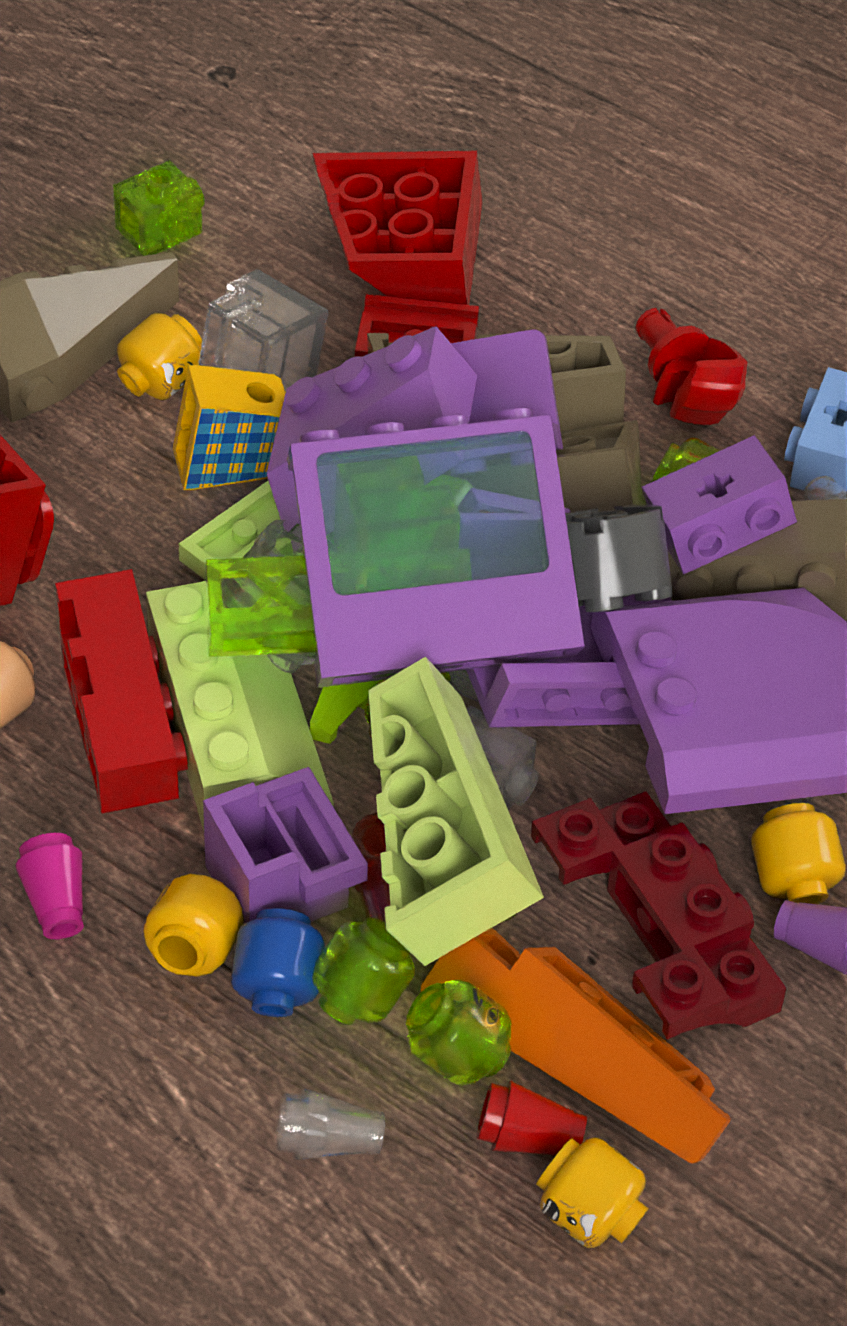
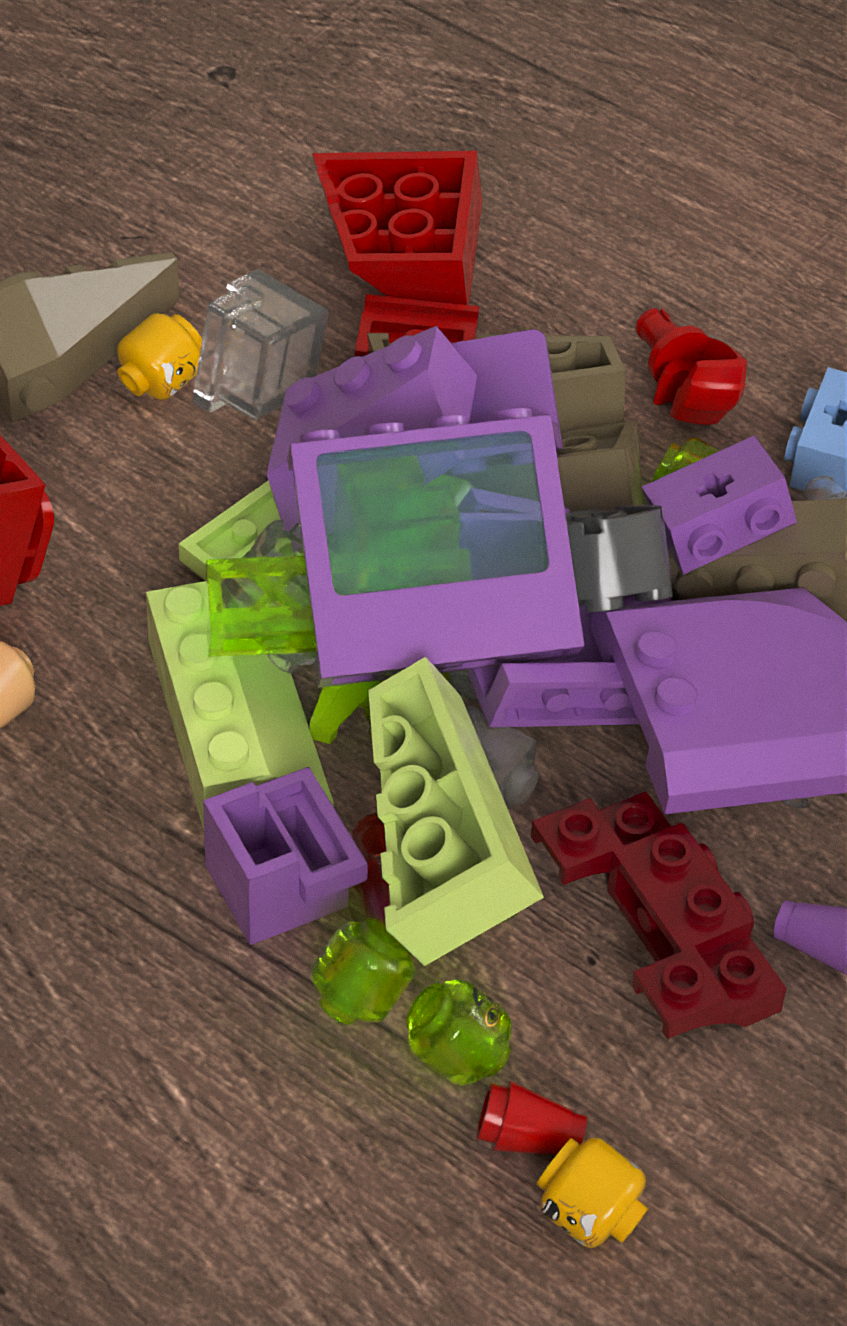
(53, 882): dark pink cone -> none
(117, 692): red wedge -> none
(158, 208): clear neon green brick -> none
(193, 925): yellow head -> none
(226, 426): torso -> none
(276, 961): blue head -> none
(327, 1127): clear cone -> none
(590, 1041): orange wedge -> none
(798, 854): yellow head -> none

